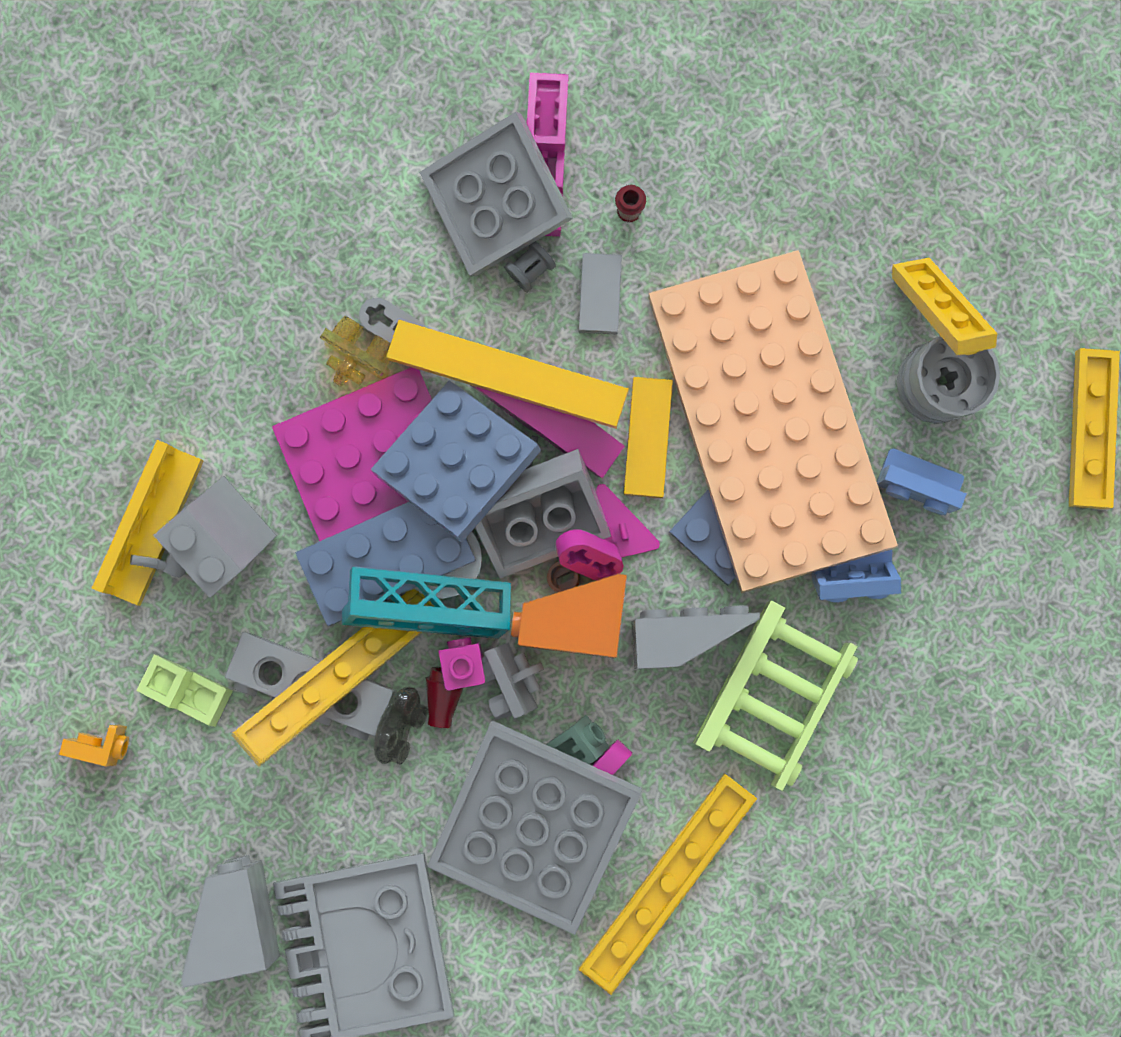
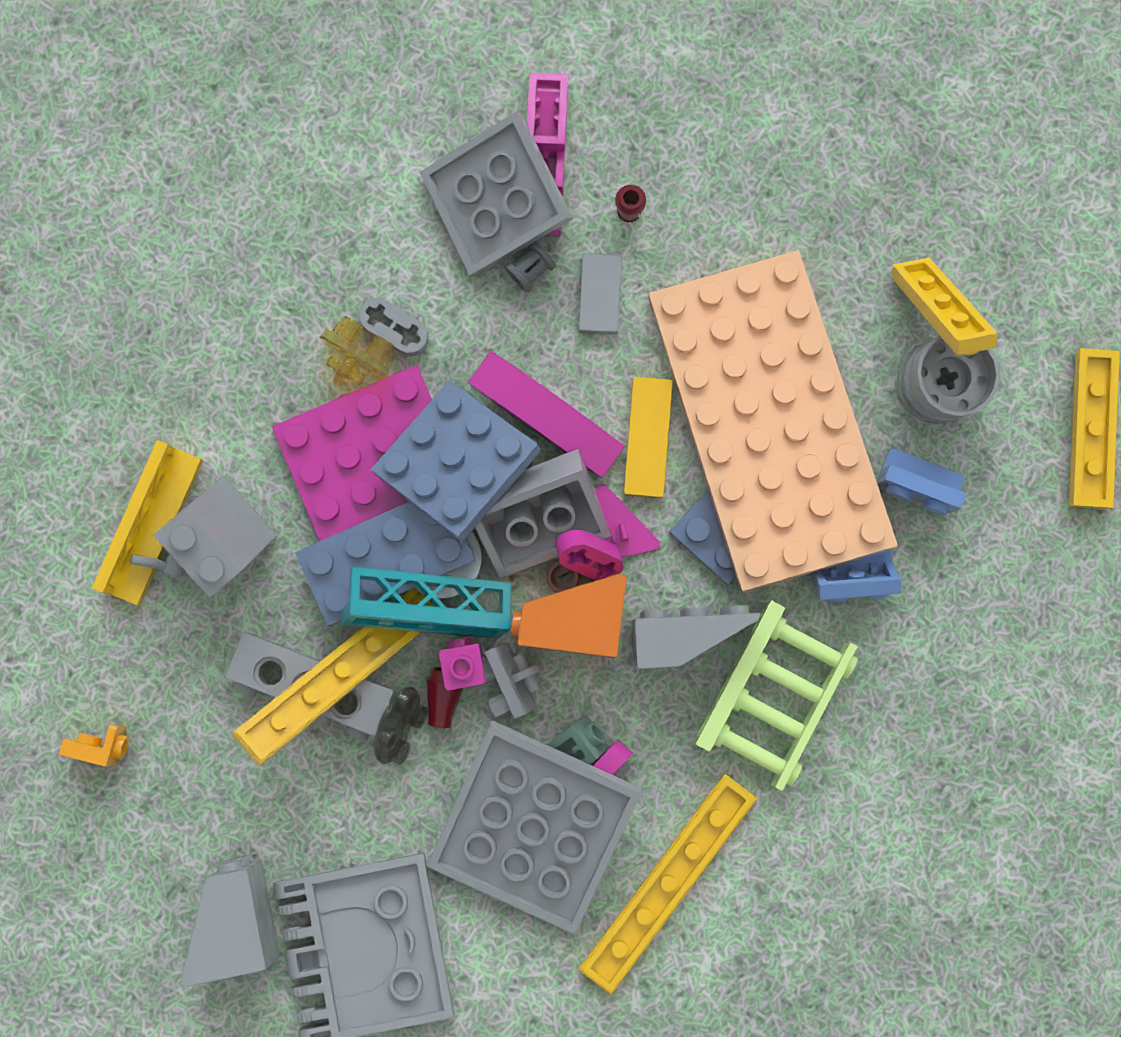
(184, 690): yellowish green slope -> none
(507, 374): yellow tile -> none

